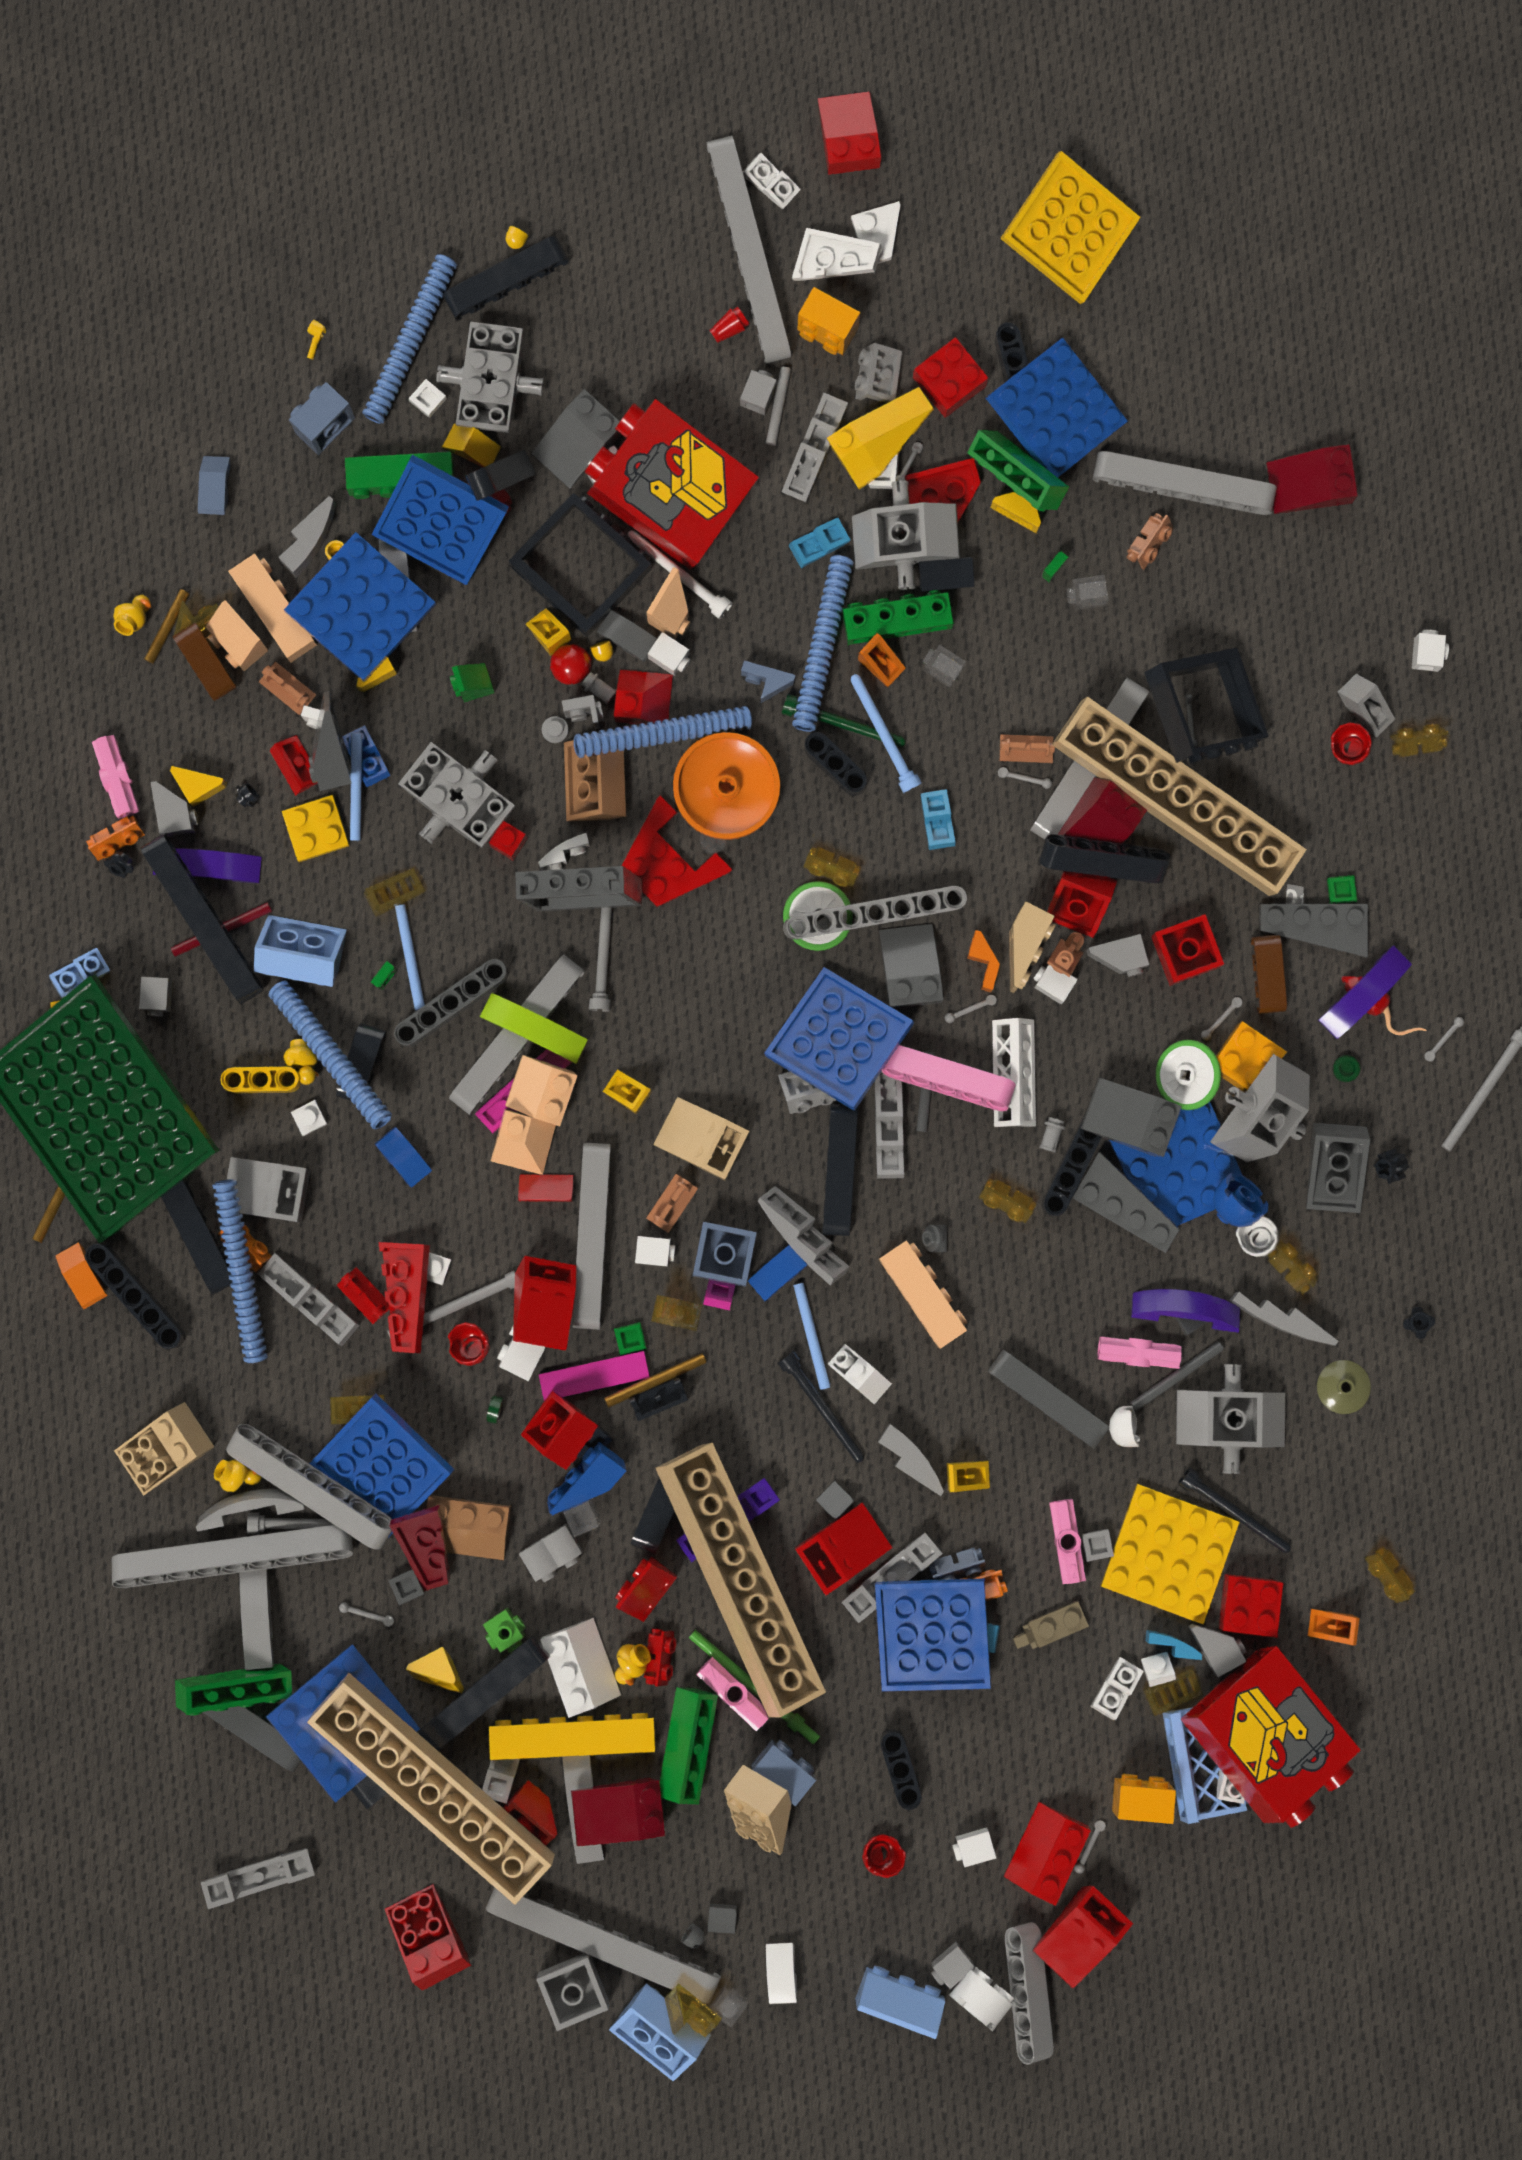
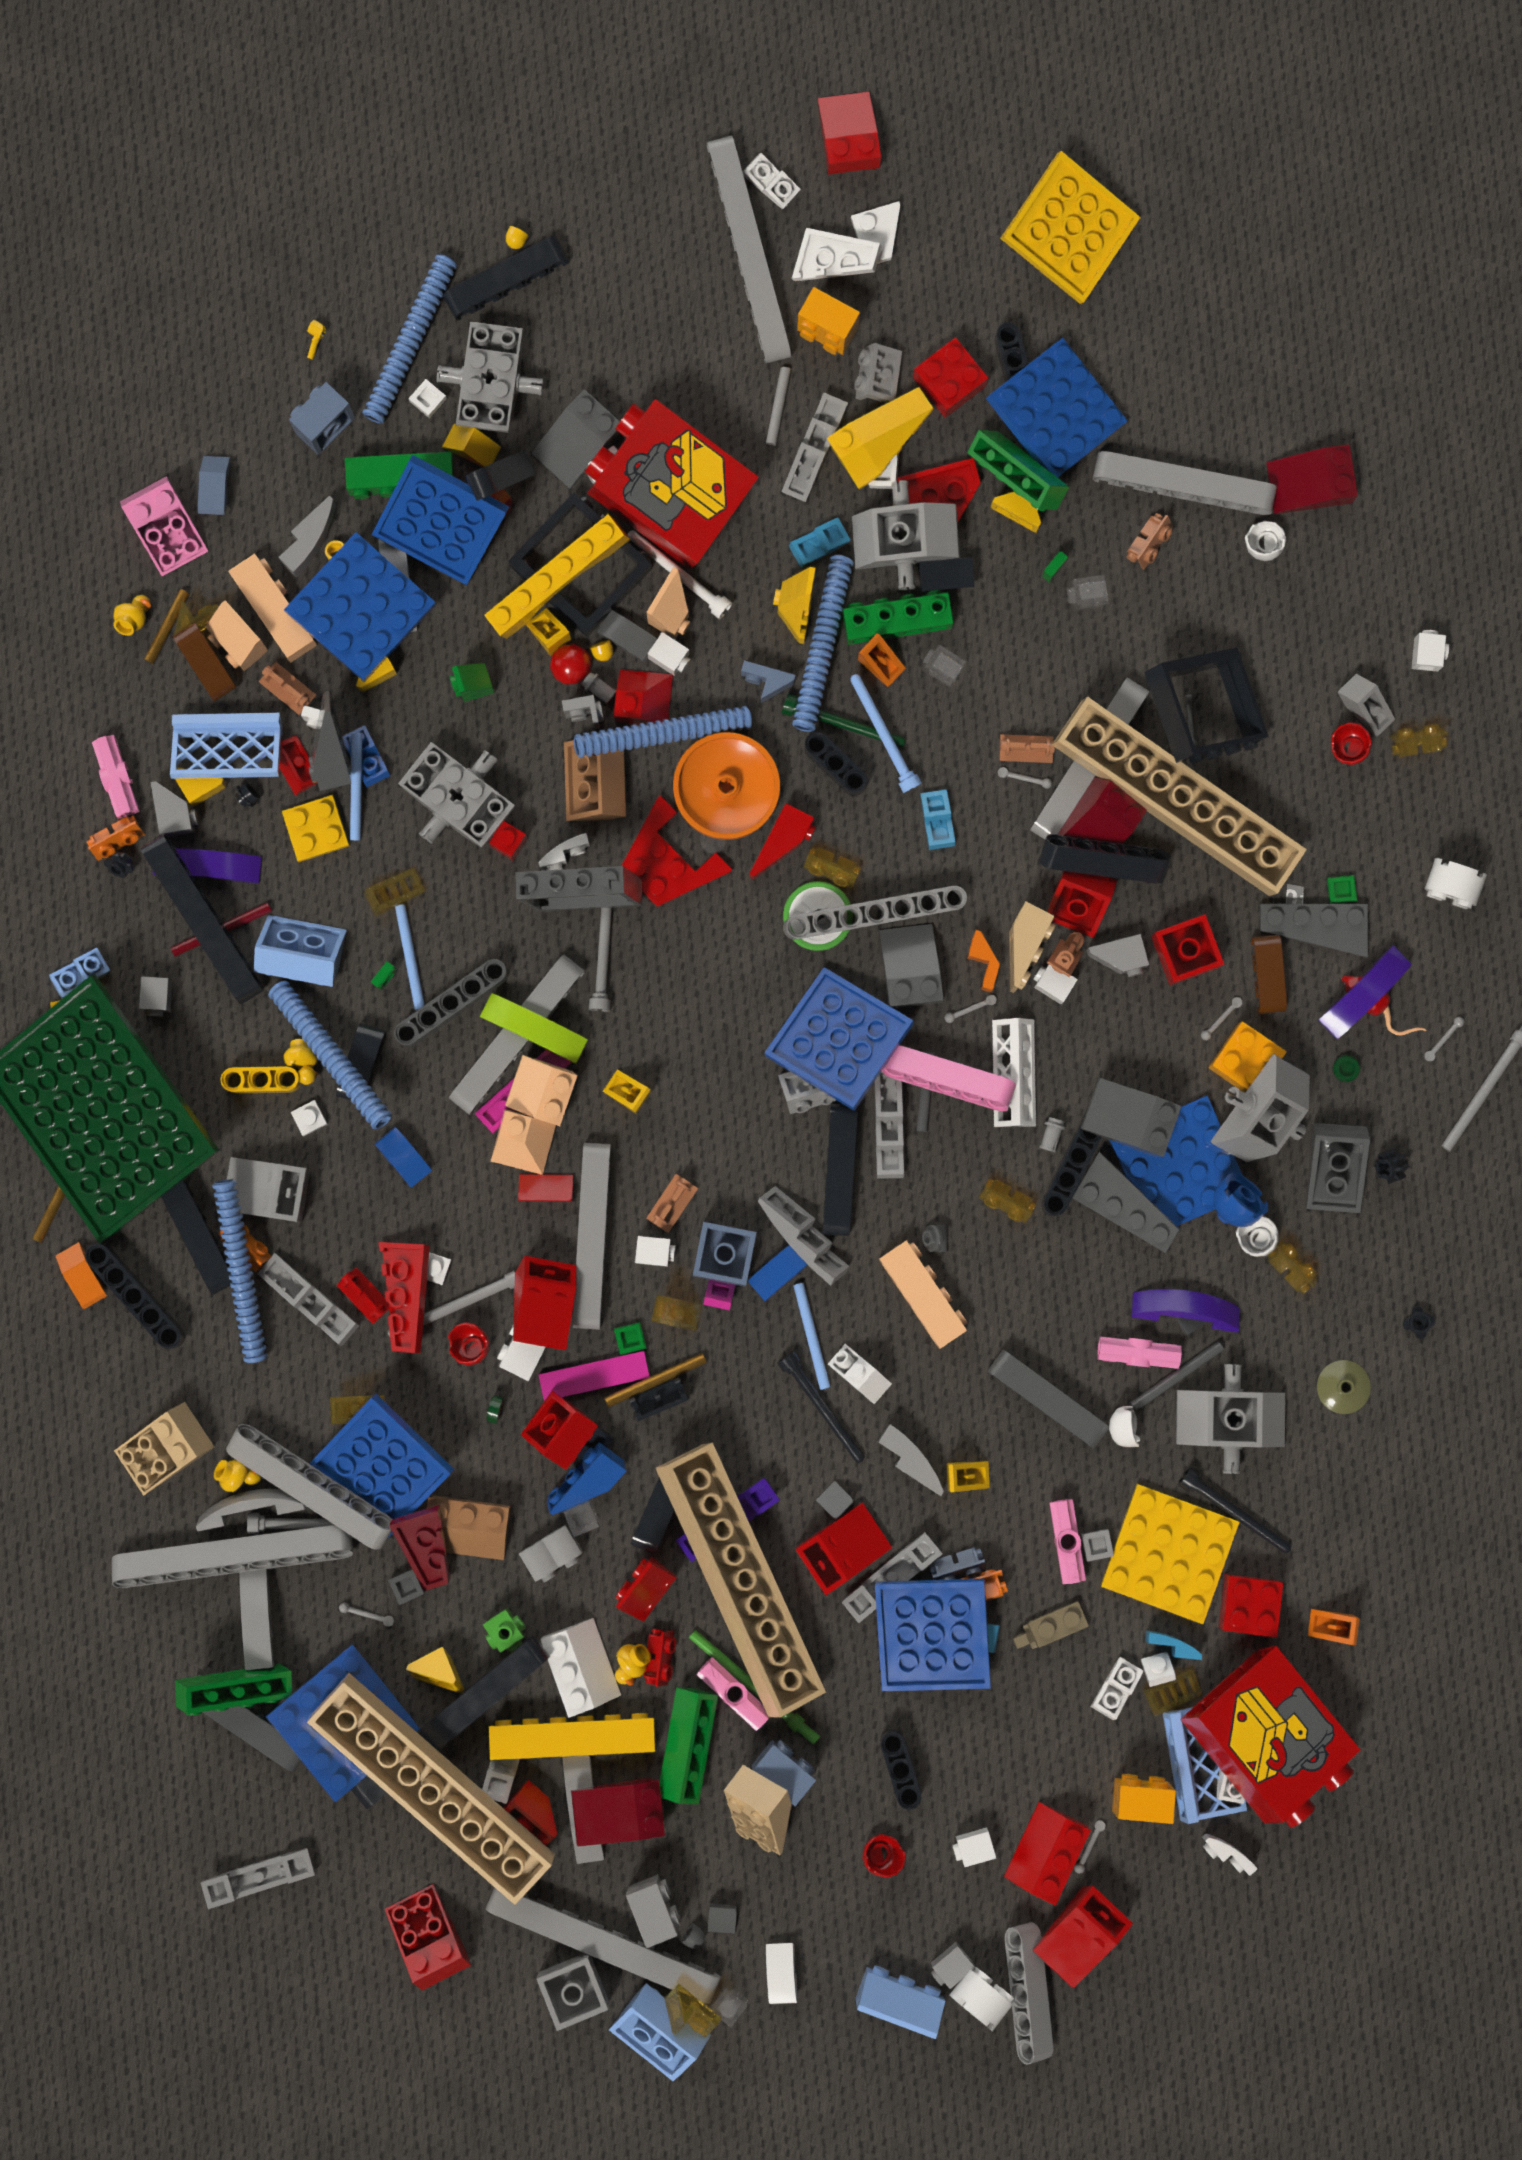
(163, 526): none -> bright pink slope
(227, 728): none -> light blue fence
(555, 729): light grey plate -> none
(578, 557): none -> yellow arch
(652, 1910): none -> light grey brick
(701, 1138): tan slope -> none
(729, 325): red cone -> none
(758, 391): light grey brick -> none
(786, 836): none -> red slope
(795, 602): none -> yellow wedge
(916, 449): light grey hinge -> none
(1204, 1074): white wheel -> none
(1219, 1649): light grey slope -> none
(1222, 1849): none -> white slope
(1273, 540): none -> white hair
(1293, 1322): light grey slope -> none
(1396, 1586): clear yellow hinge -> none
(1456, 883): none -> white brick

